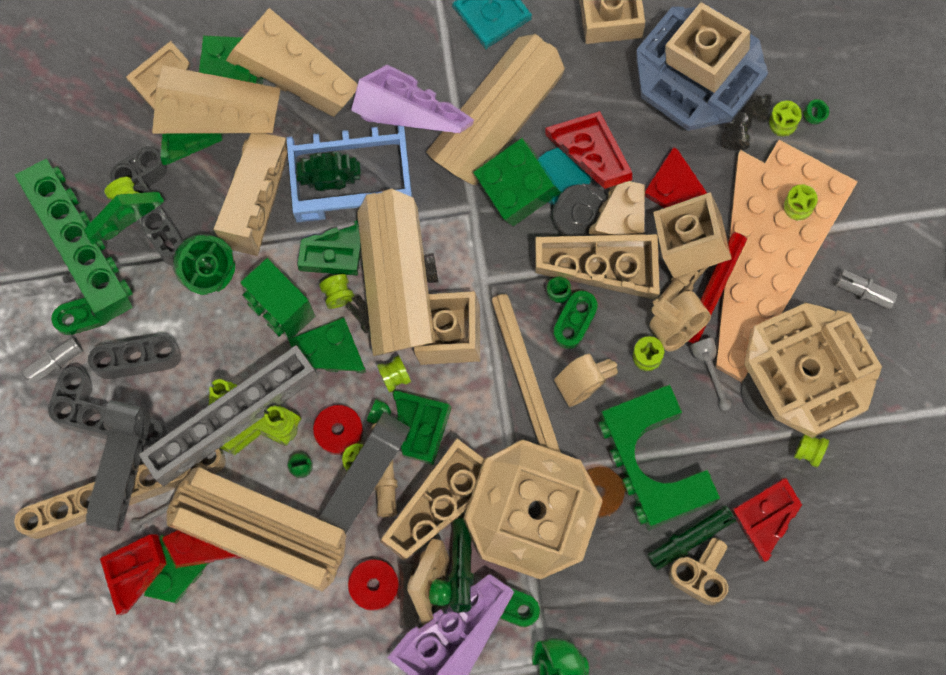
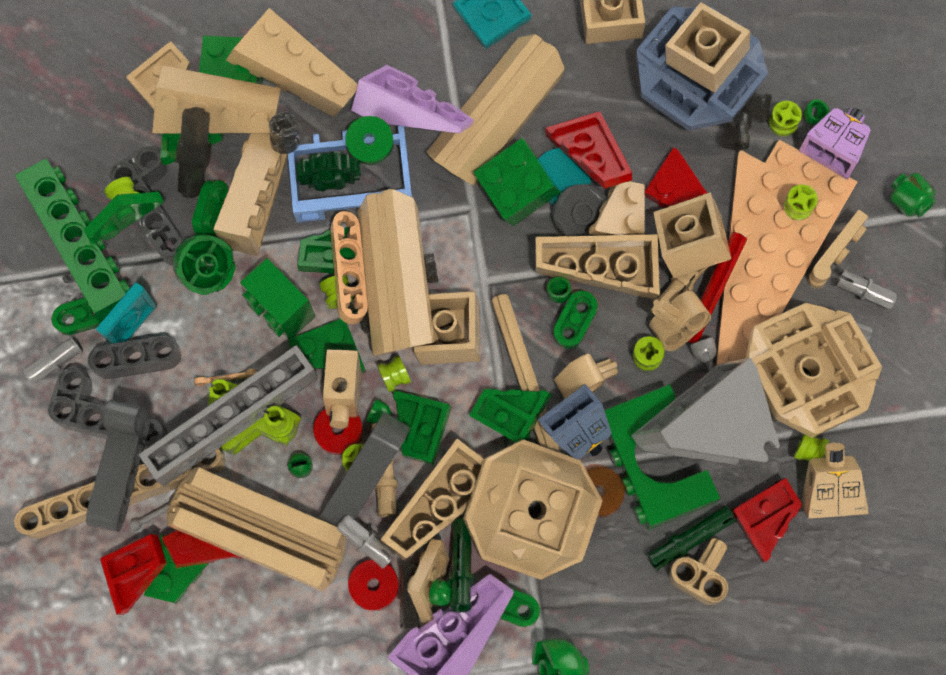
(127, 315): none -> teal tile
(193, 151): none -> clear smoke piece
(201, 381): none -> light nougat hinge
(209, 206): none -> green plate
(284, 133): none -> clear smoke wheel
(342, 386): none -> tan torso
(348, 267): none -> light nougat beam
(365, 541): none -> light grey axle
(366, 127): none -> green piece
(510, 411): none -> green wing
(578, 424): none -> sand blue torso
(715, 419): none -> light grey ladder
(834, 485): none -> tan torso
(837, 141): none -> lavender torso
(837, 251): none -> tan plate
(913, 195): none -> green head

